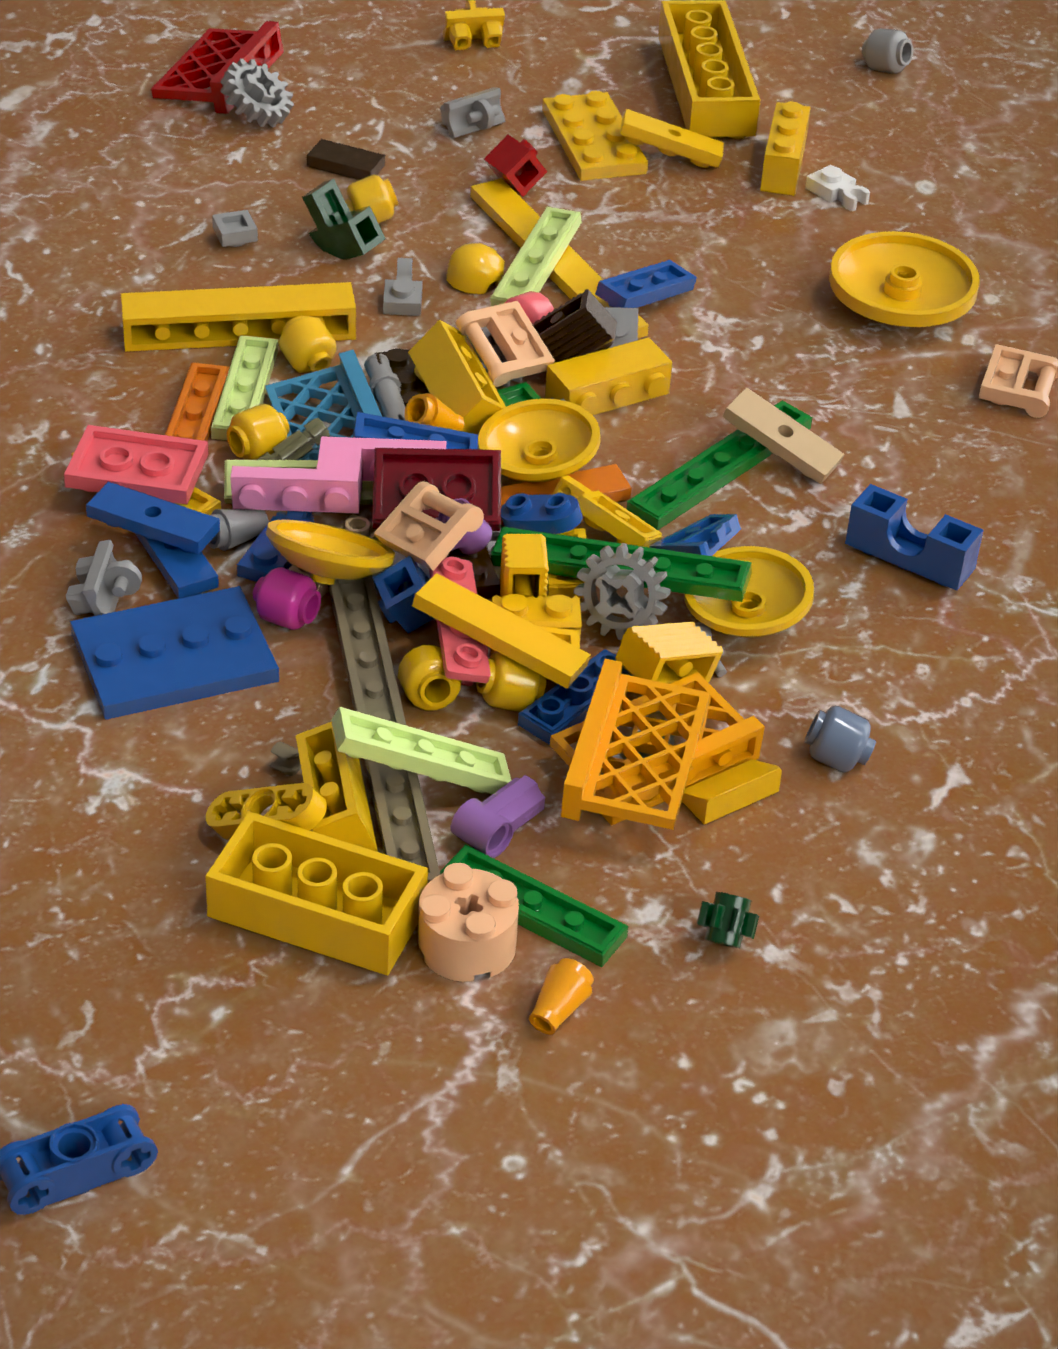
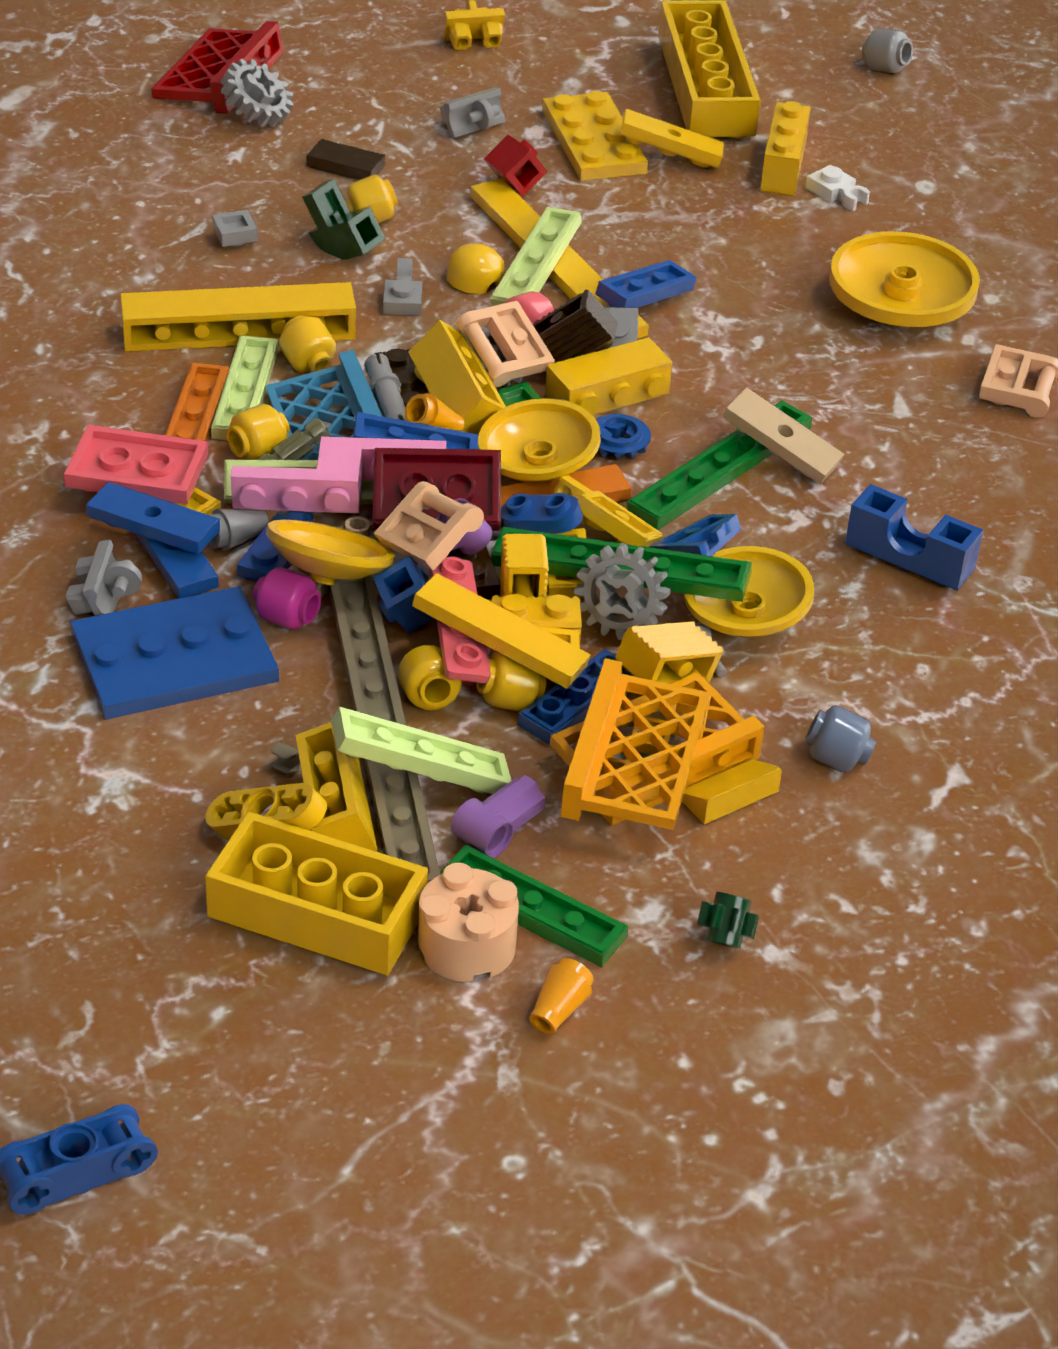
(614, 428): none -> blue gear

